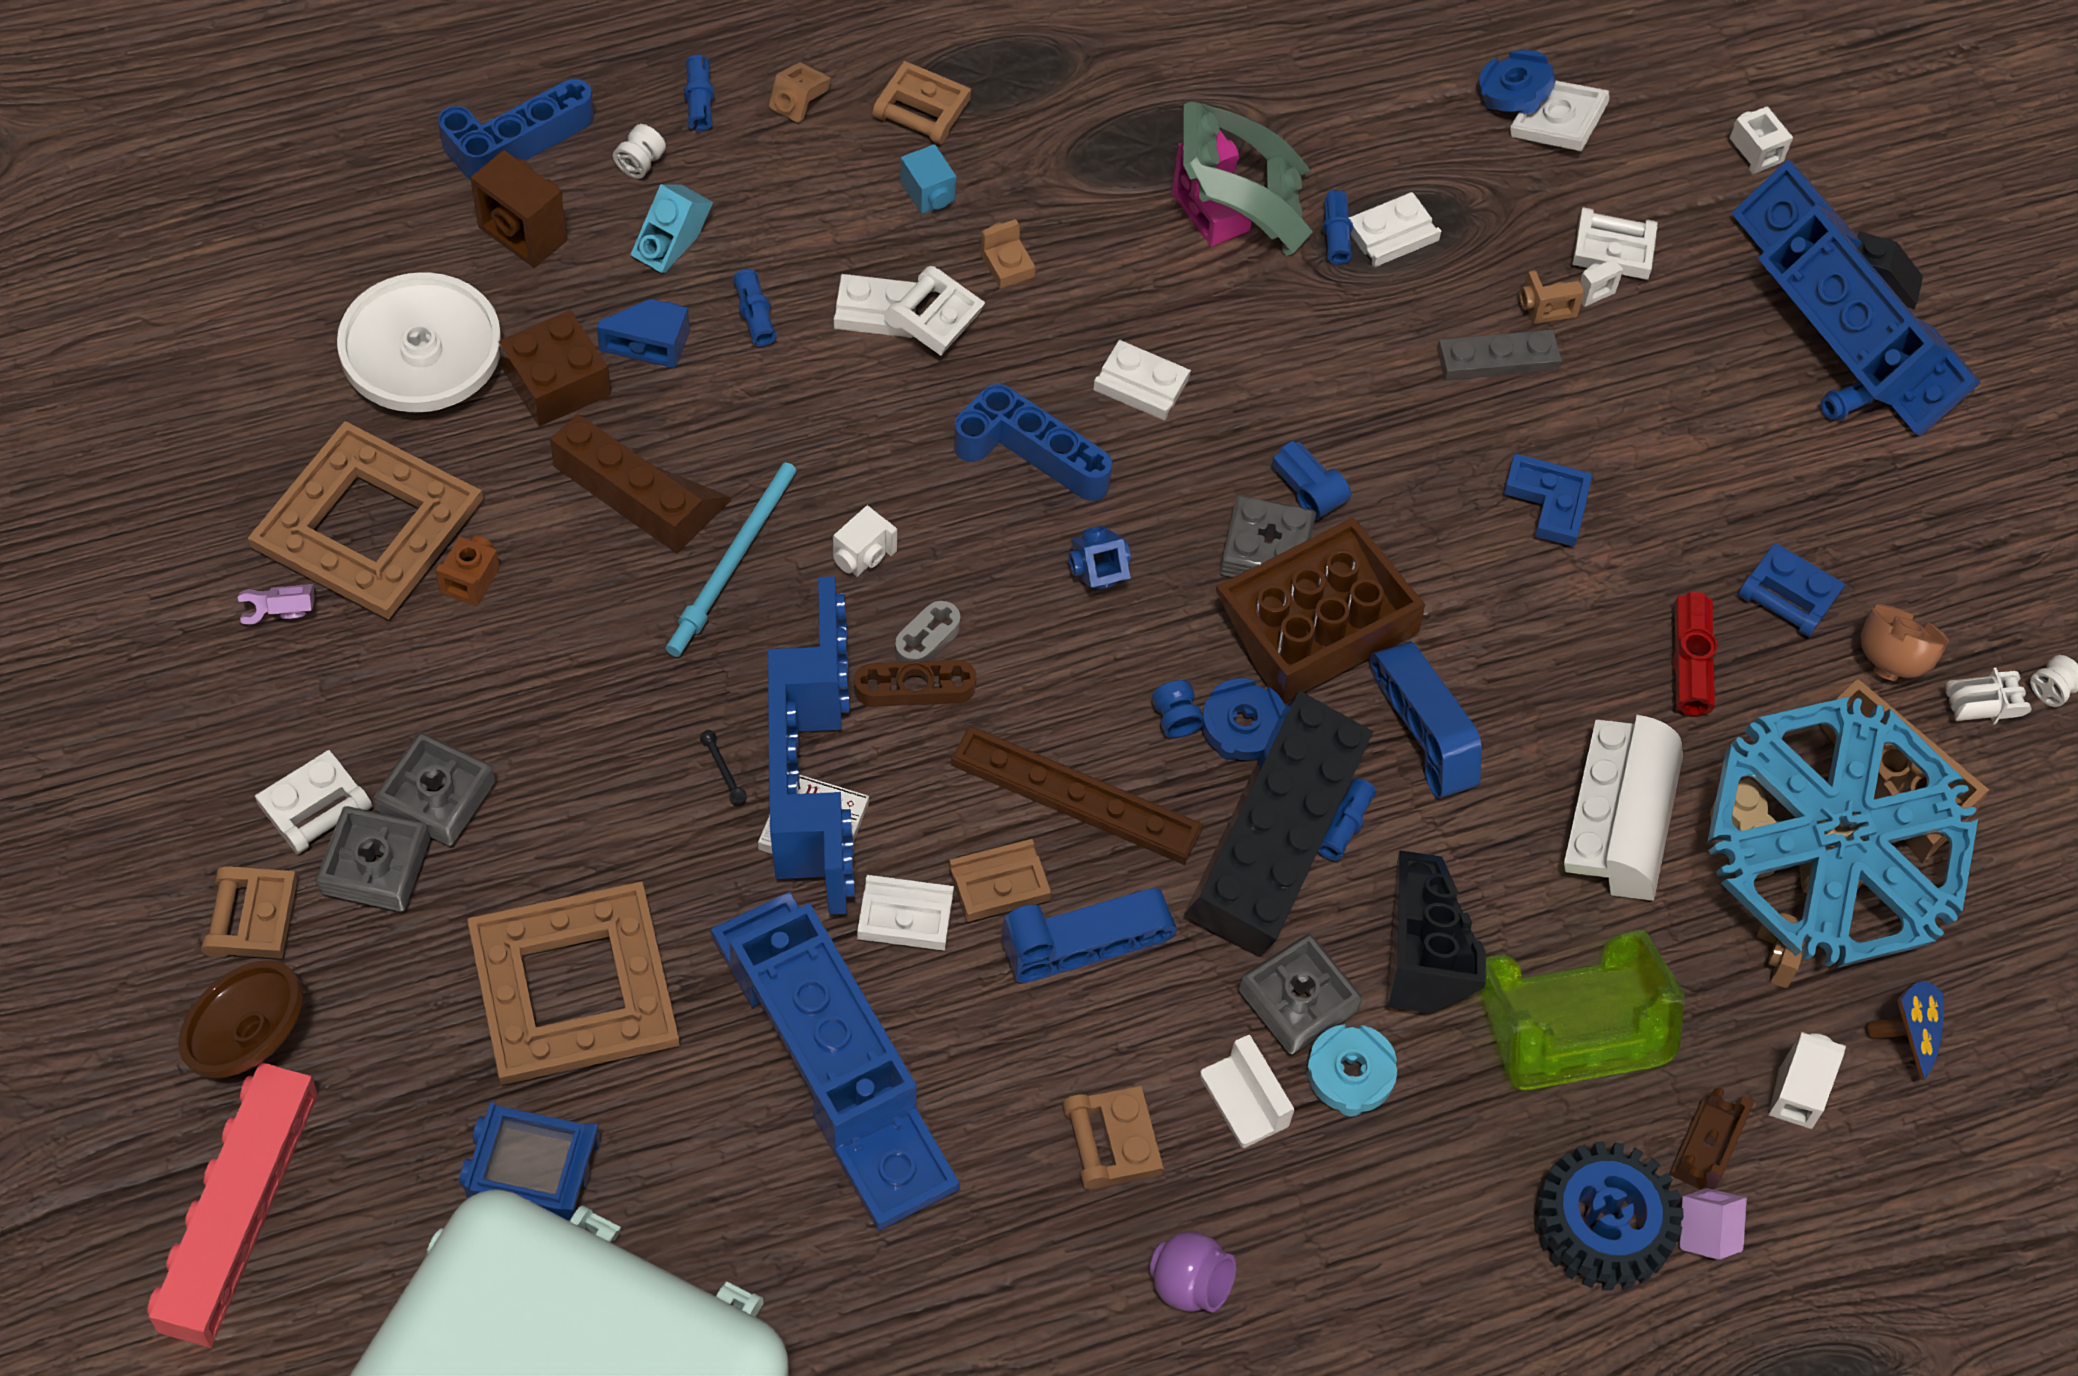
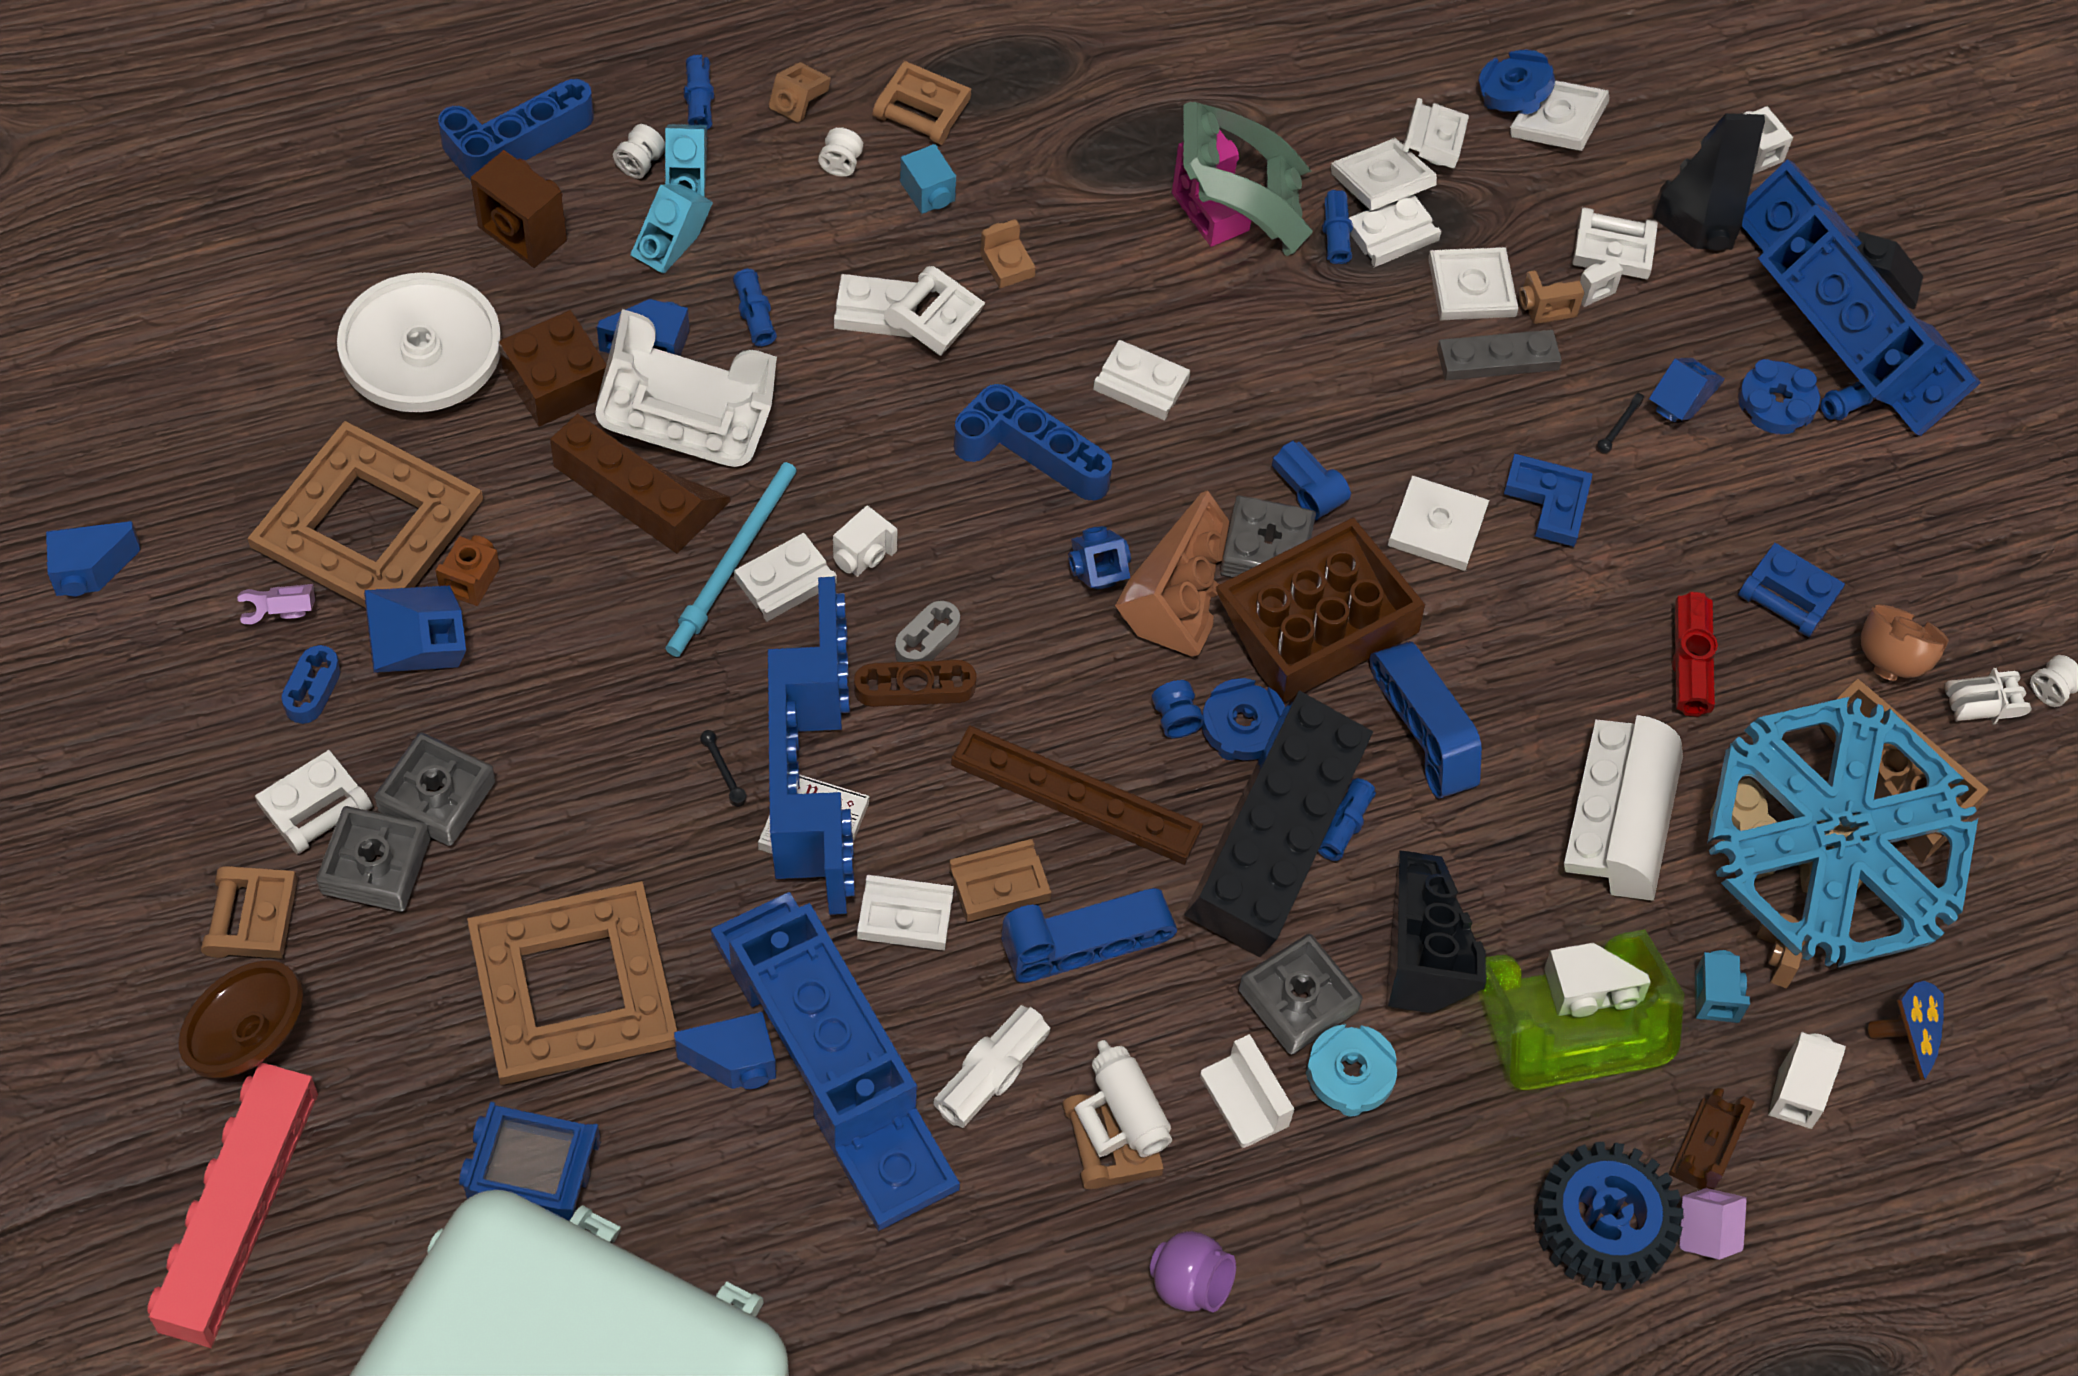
(89, 556): none -> blue slope
(318, 688): none -> blue beam
(414, 628): none -> blue slope
(683, 400): none -> white windscreen
(686, 156): none -> medium azure slope
(730, 1051): none -> blue slope
(783, 576): none -> white plate
(840, 152): none -> white wheel
(991, 1066): none -> white piece
(1130, 1102): none -> white piece
(1174, 585): none -> nougat wedge
(1383, 174): none -> white tile
(1436, 133): none -> white plate
(1438, 523): none -> white plate
(1473, 283): none -> white tile
(1593, 979): none -> white slope
(1605, 445): none -> black hinge
(1685, 389): none -> blue slope
(1713, 187): none -> black wedge
(1720, 988): none -> dark azure brick
(1784, 378): none -> blue plate

